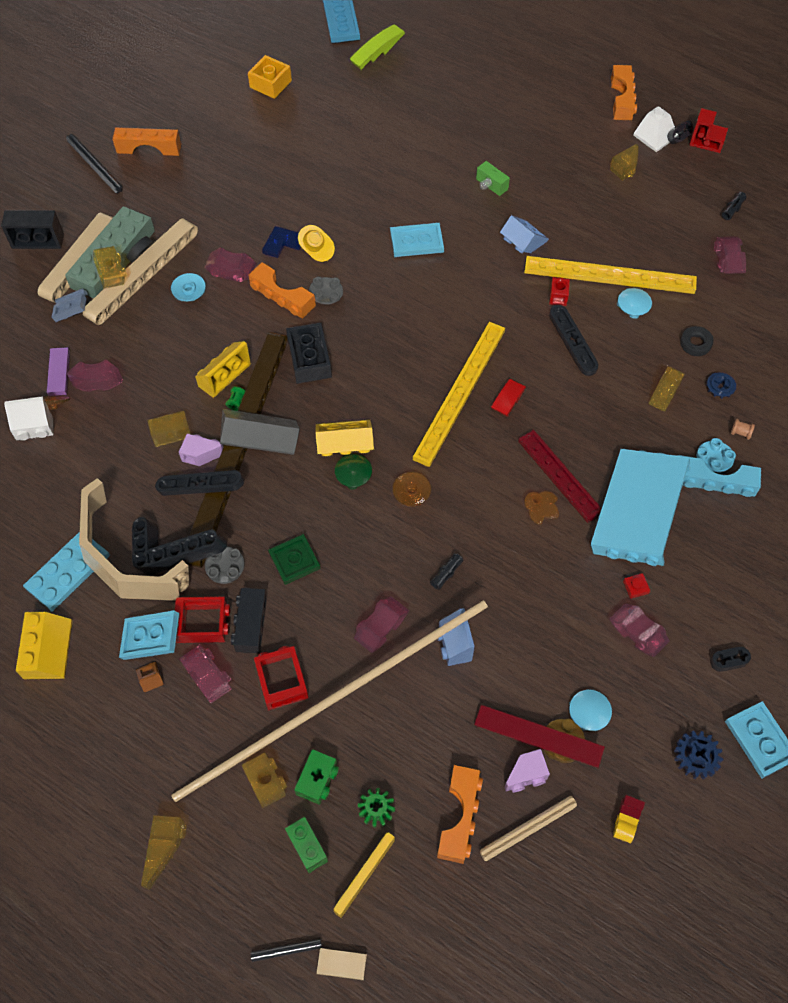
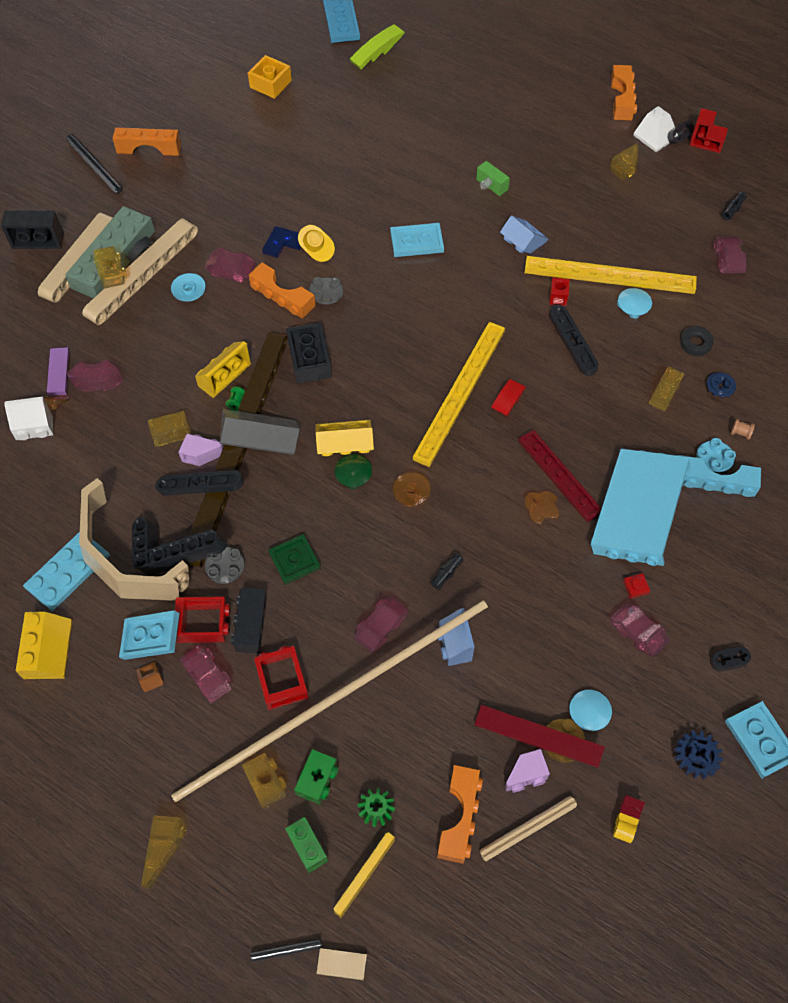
(69, 305): sand blue plate -> none

